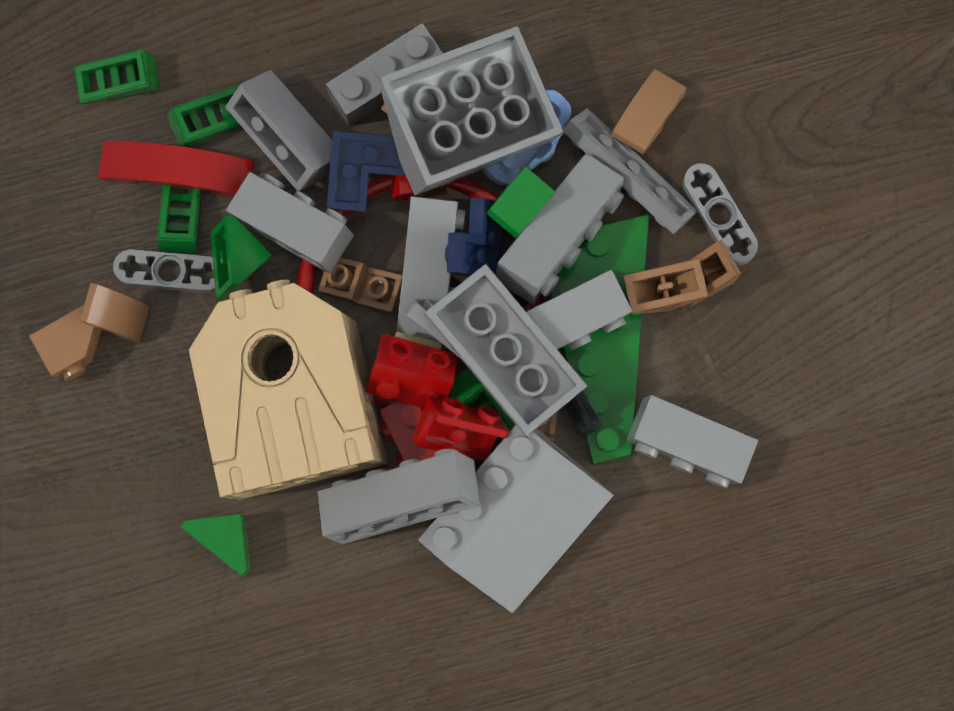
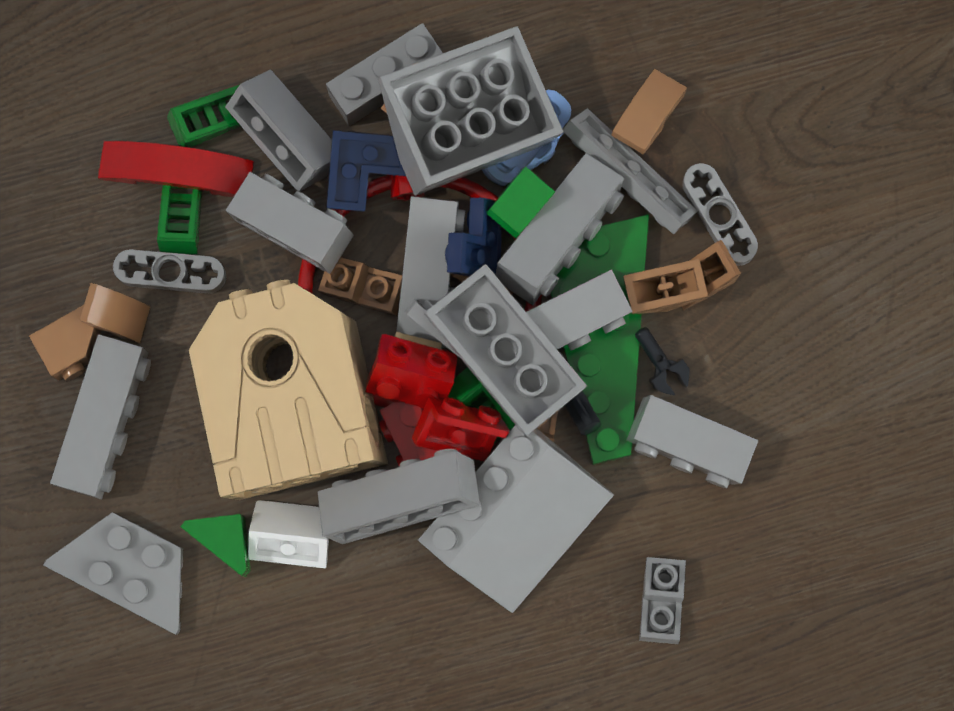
(100, 417): none -> light grey brick
(126, 568): none -> light grey wing
(147, 72): green slope -> none
(235, 255): green slope -> none
(287, 535): none -> white panel
(661, 363): none -> black bar
(662, 600): none -> light grey slope

